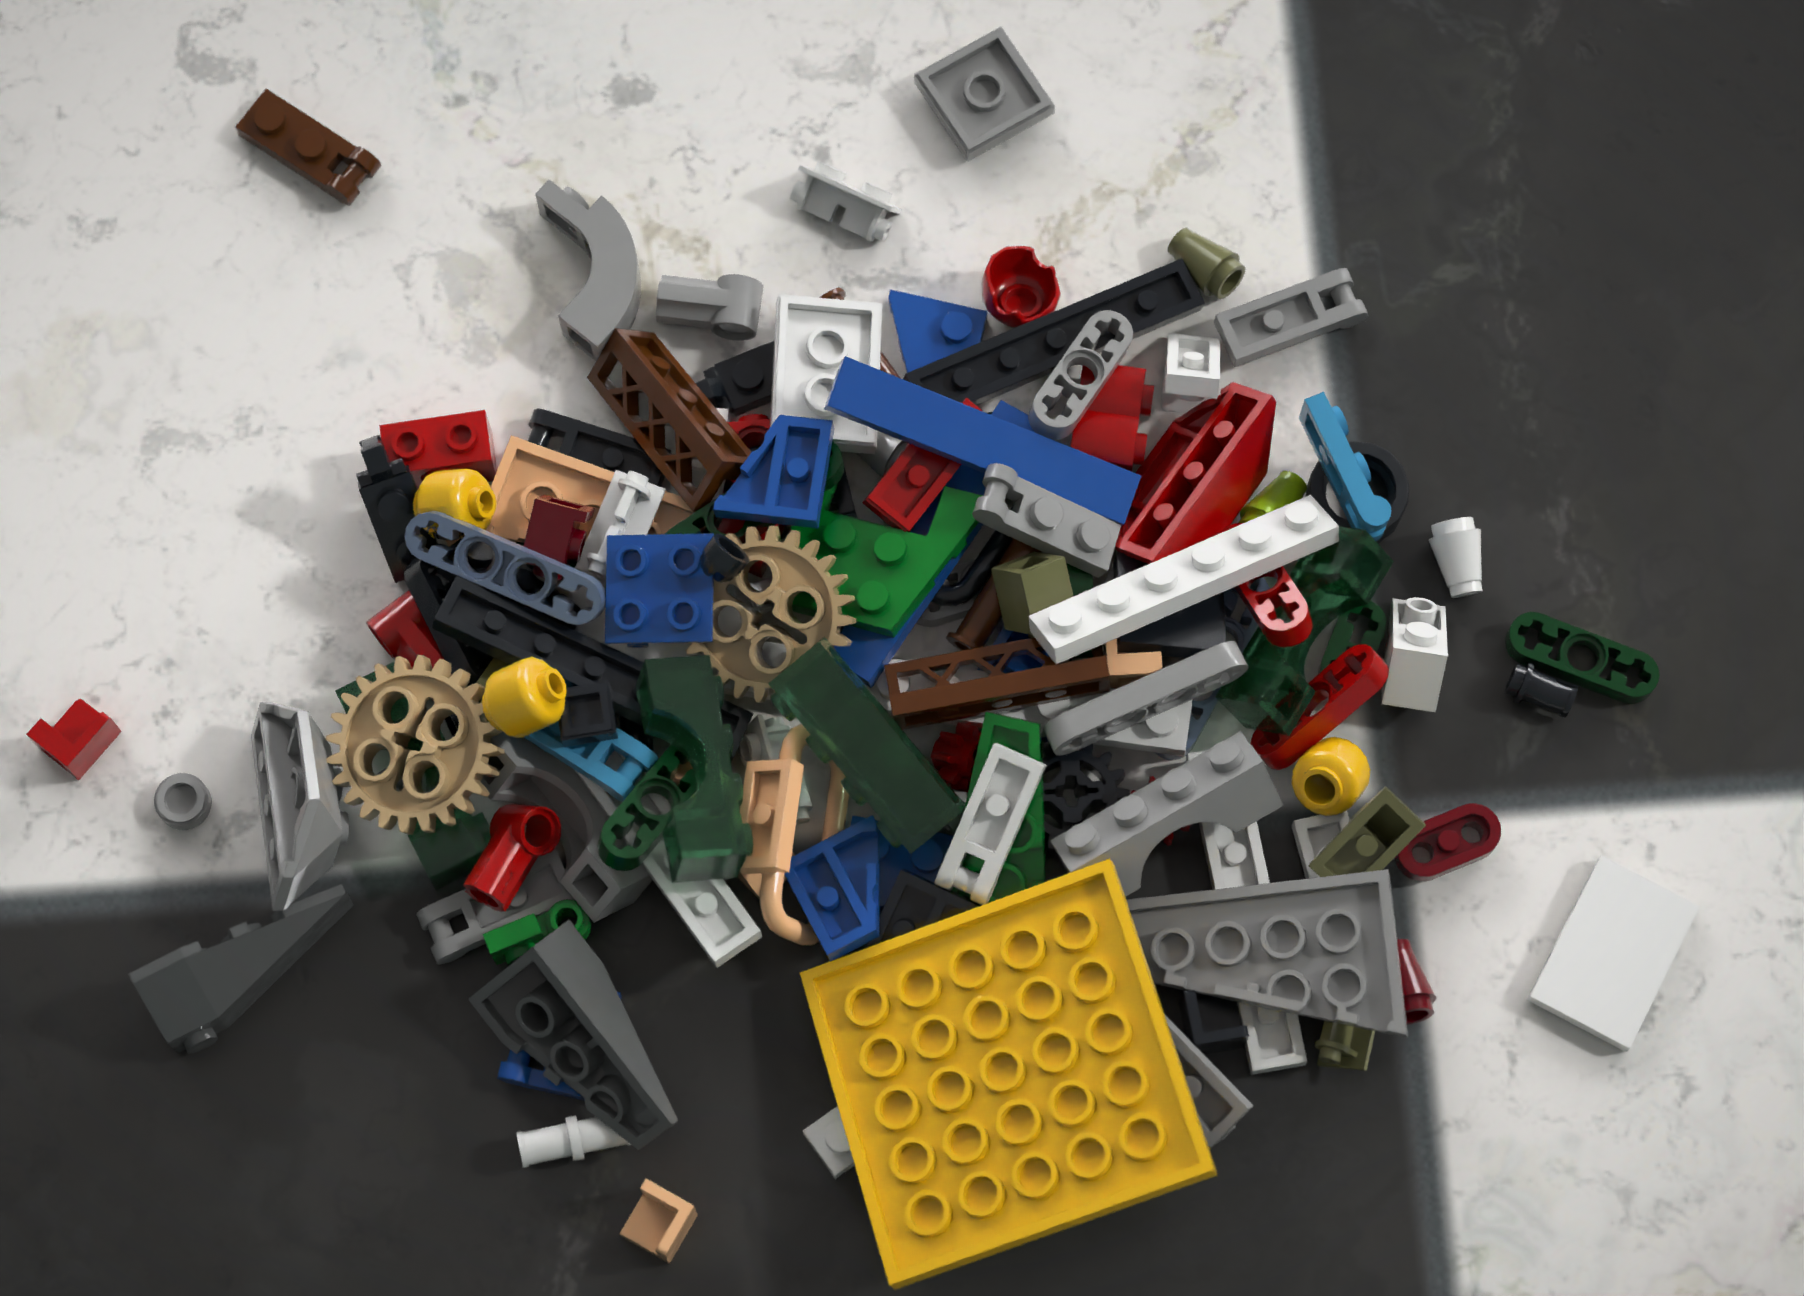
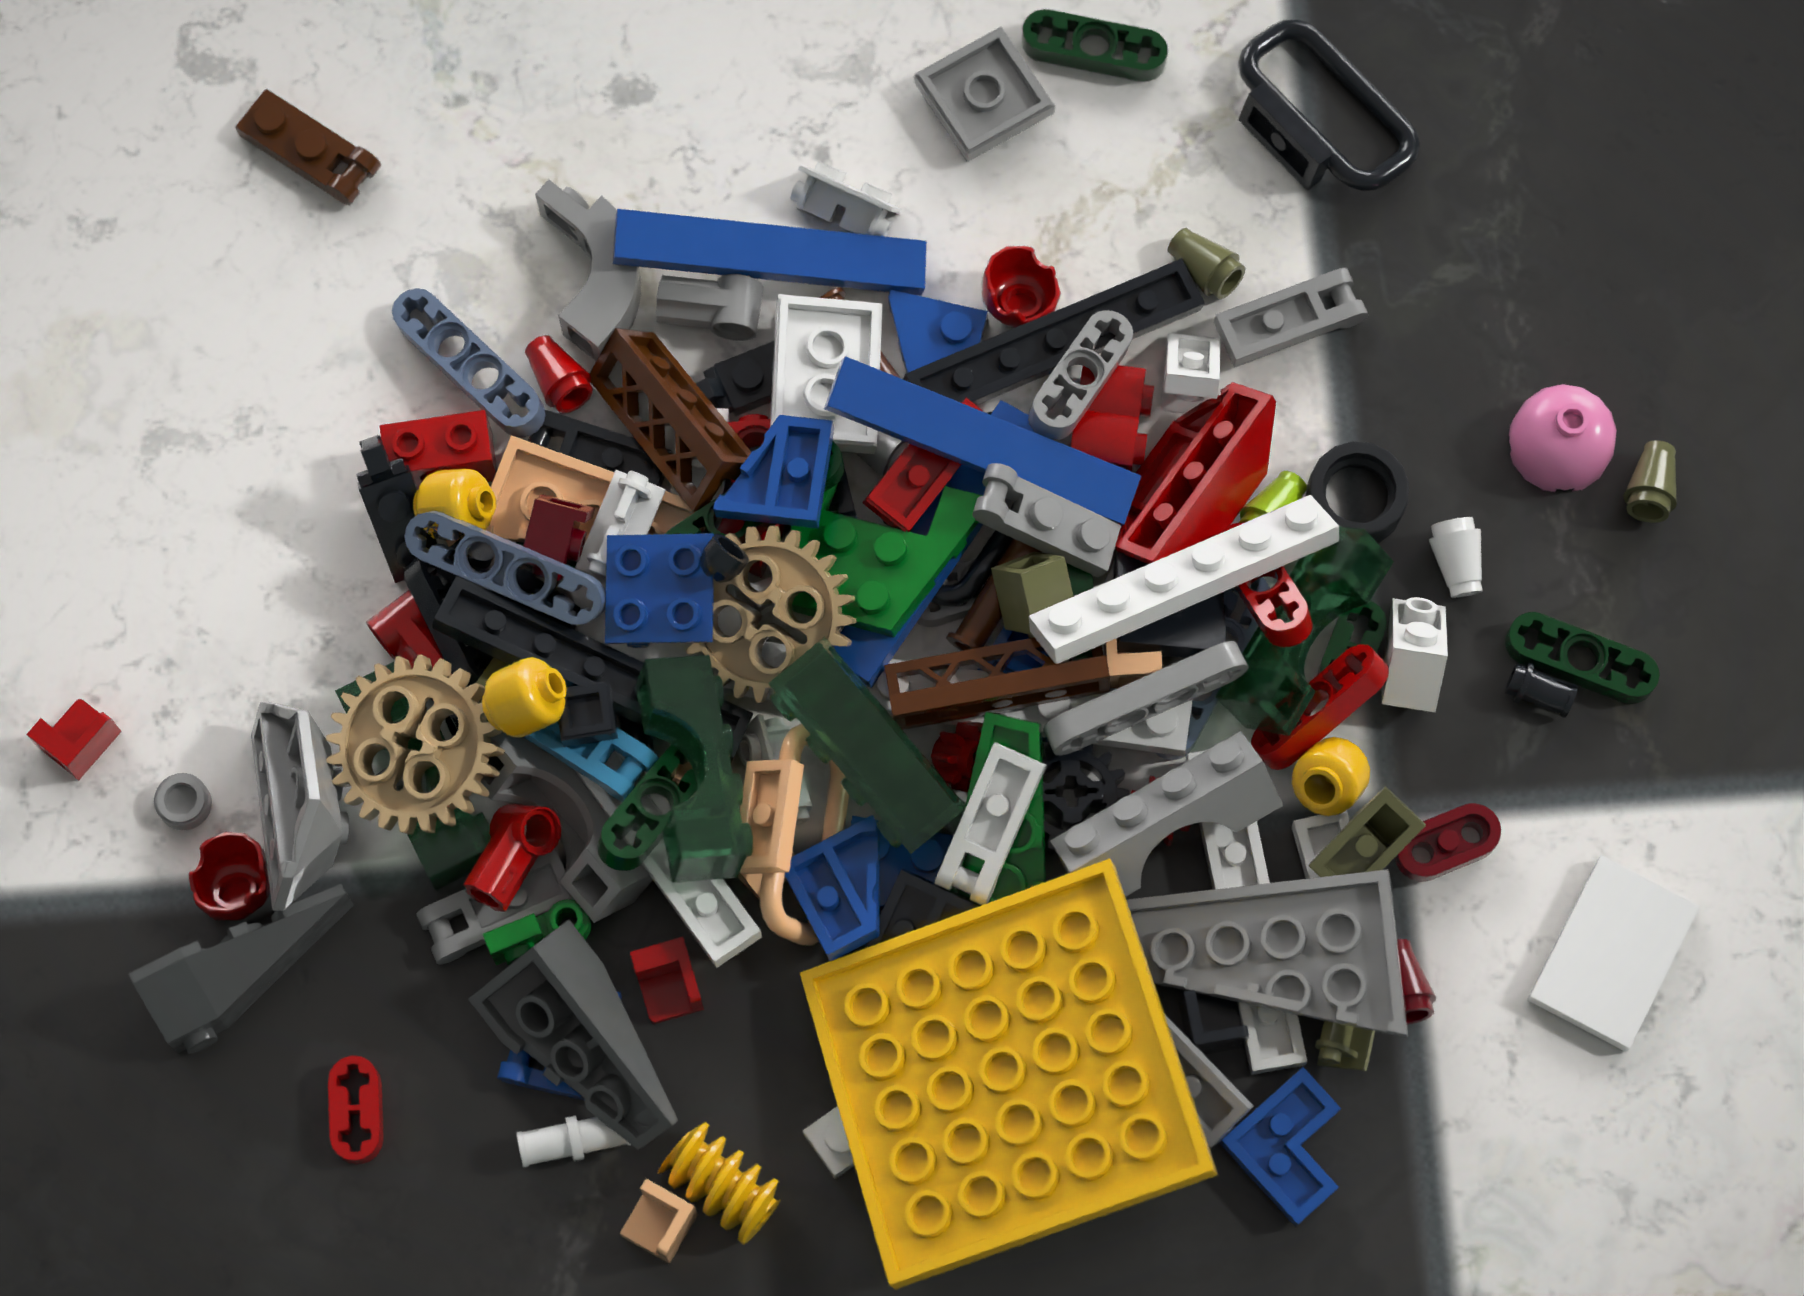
(230, 877): none -> red hair
(369, 1109): none -> red beam
(468, 362): none -> sand blue beam
(558, 375): none -> red cone
(667, 980): none -> red panel
(721, 1182): none -> yellow piece
(769, 252): none -> blue tile
(1133, 38): none -> dark green beam
(1271, 1149): none -> blue plate
(1293, 137): none -> black bar
(1344, 469): dark azure plate -> none
(1562, 438): none -> bright pink cylinder
(1653, 484): none -> olive cone

